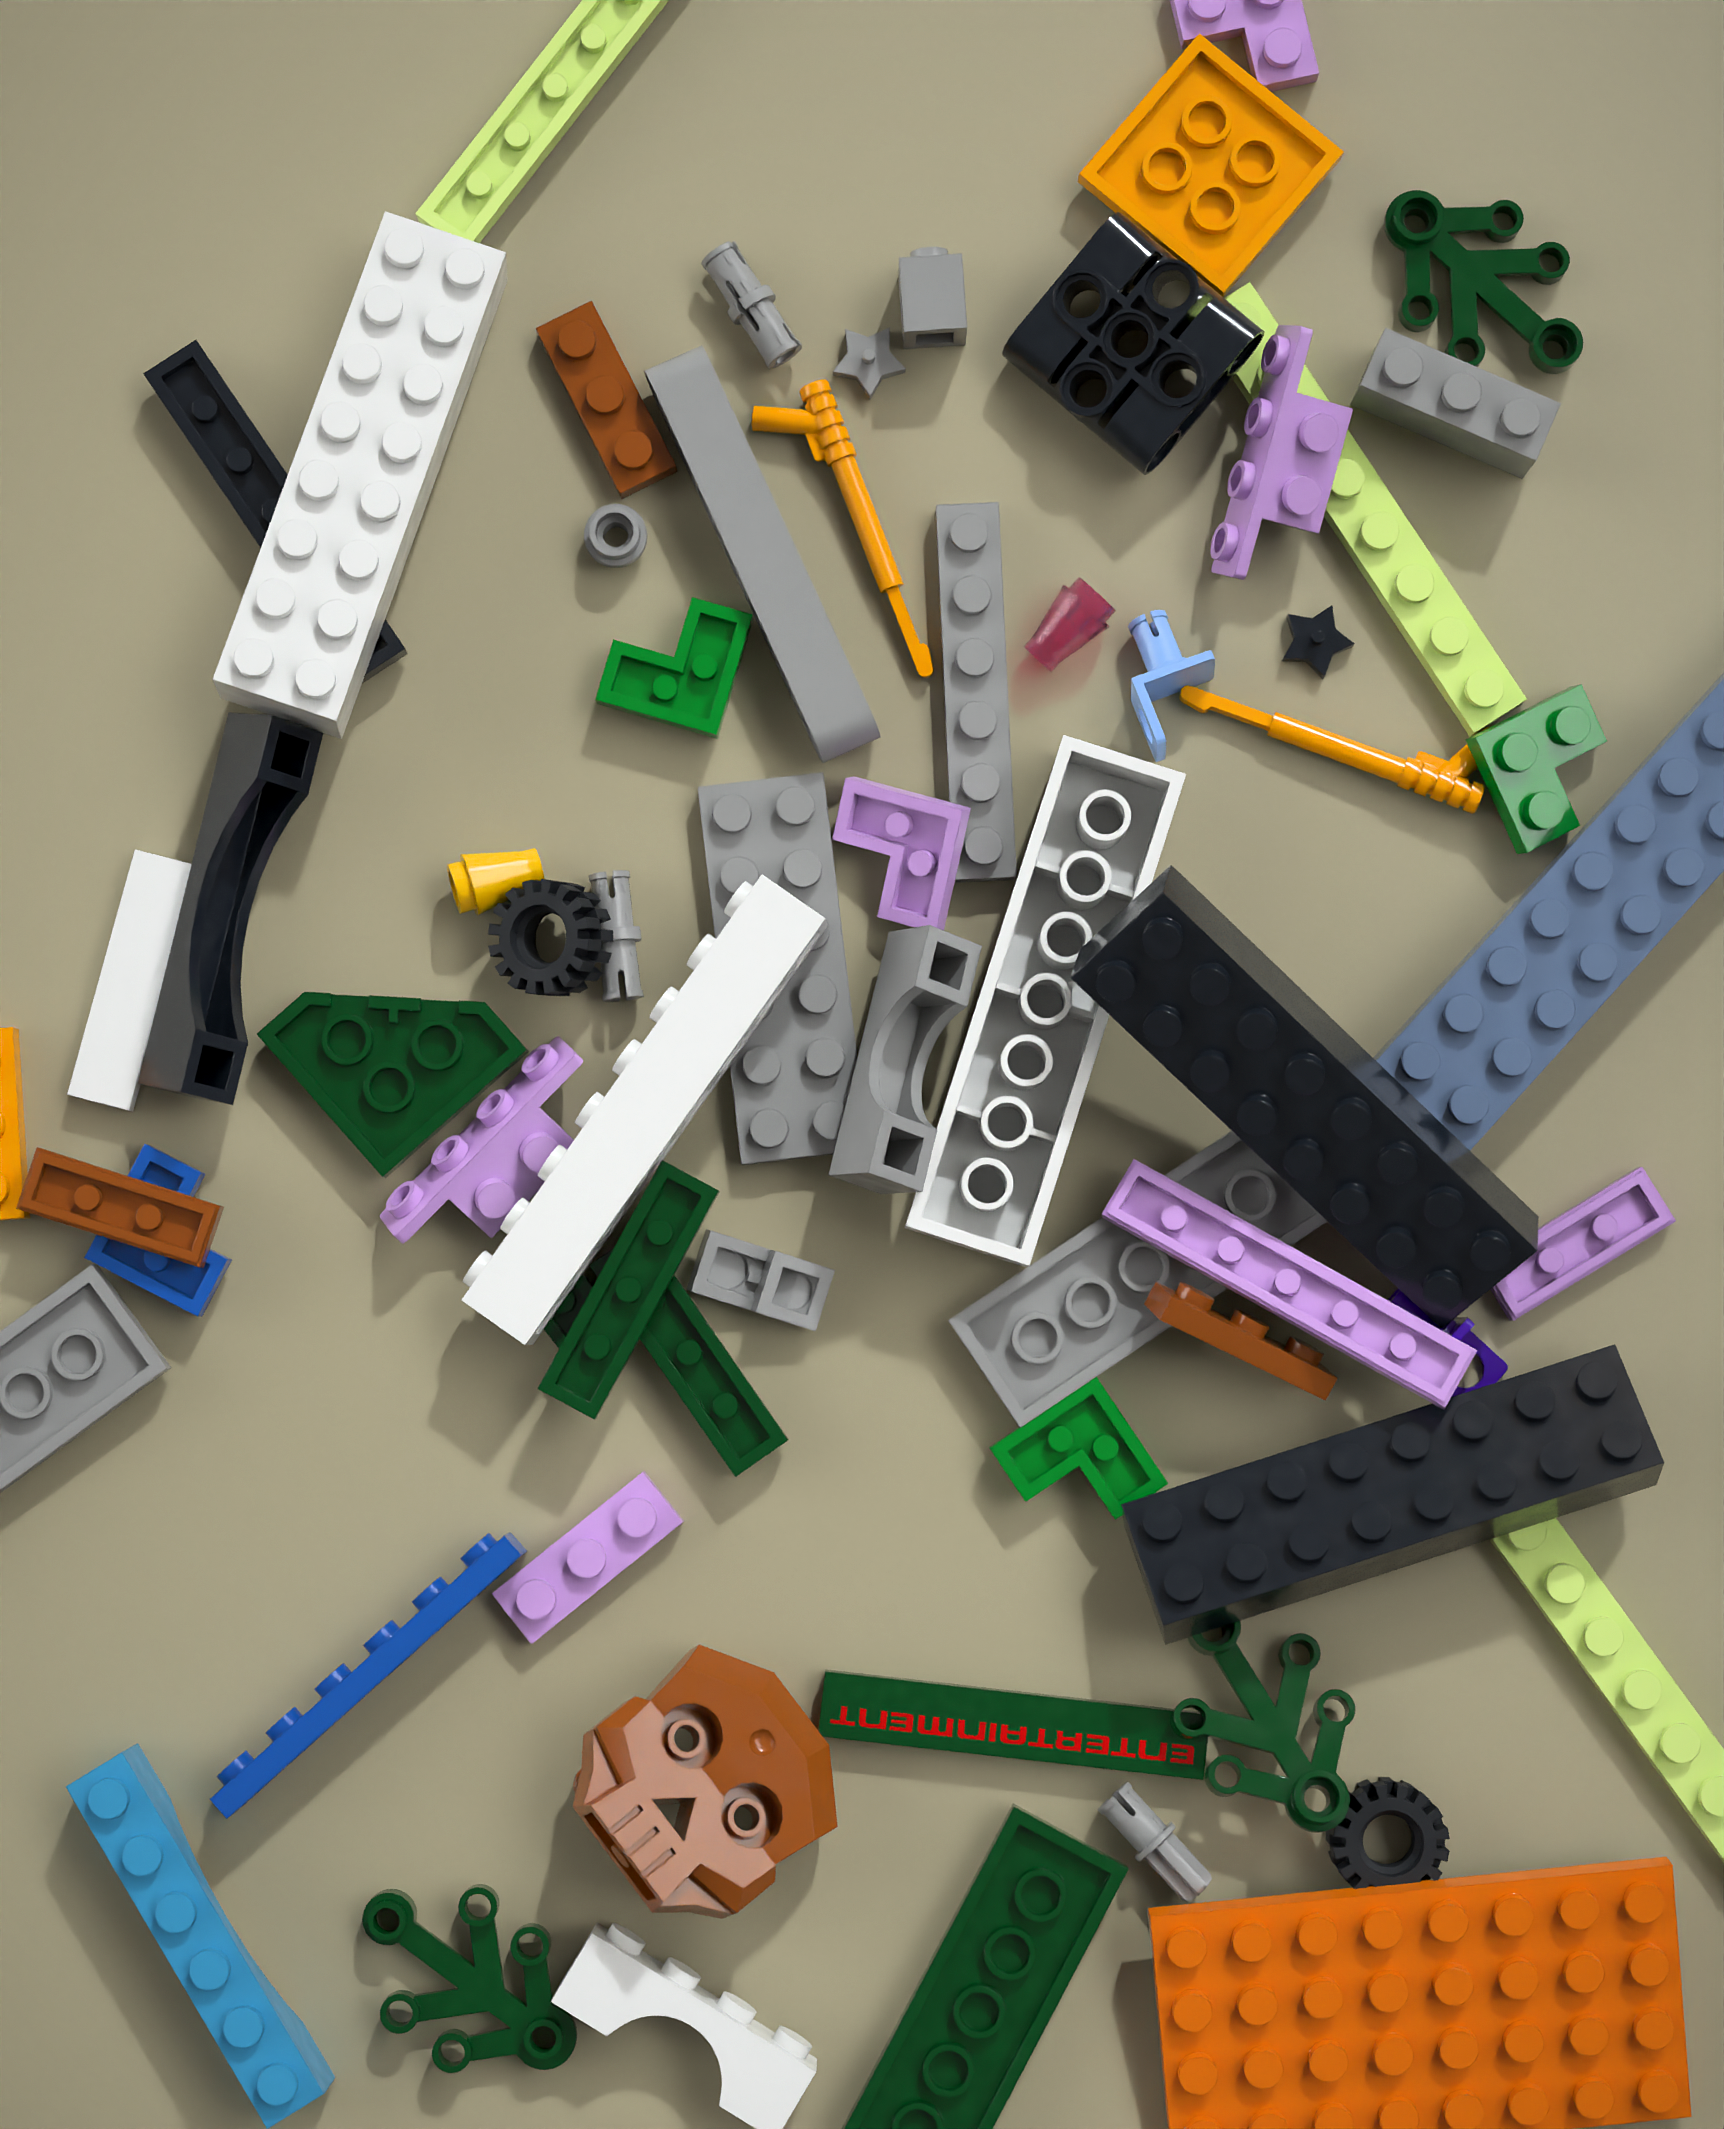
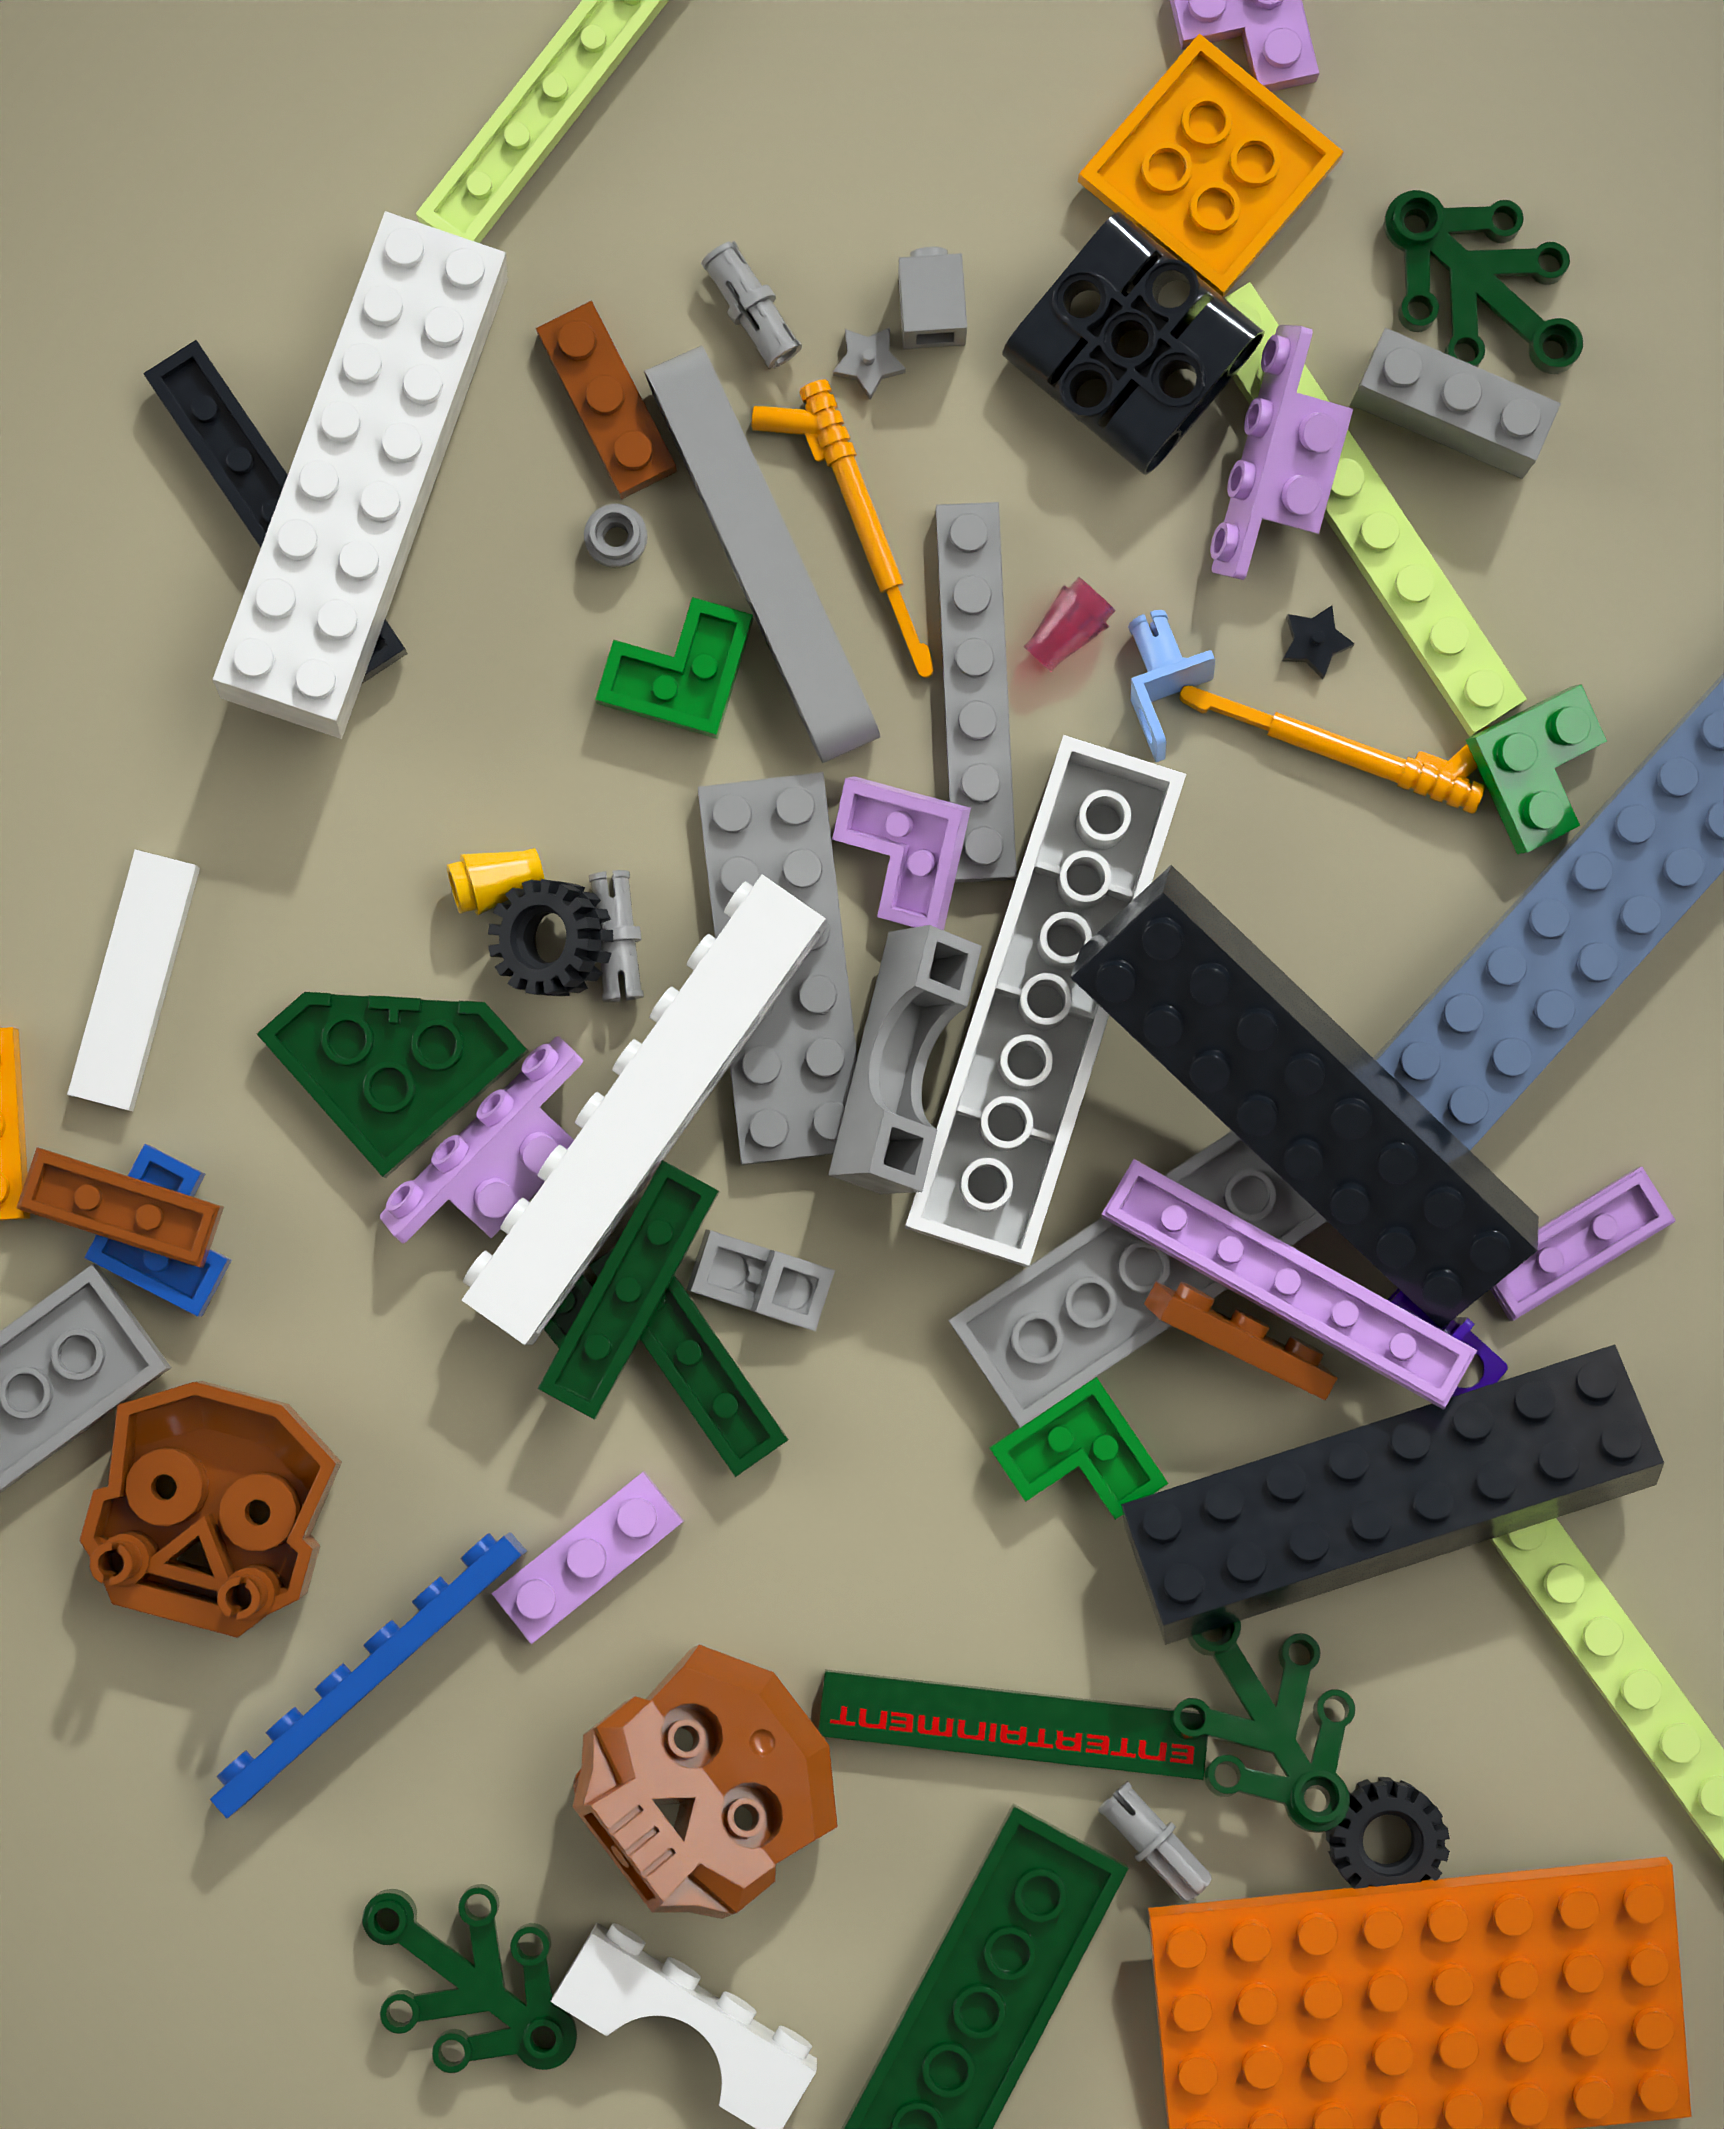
(198, 1020): black arch -> none
(223, 1456): none -> dark orange brick
(237, 2002): dark azure arch -> none

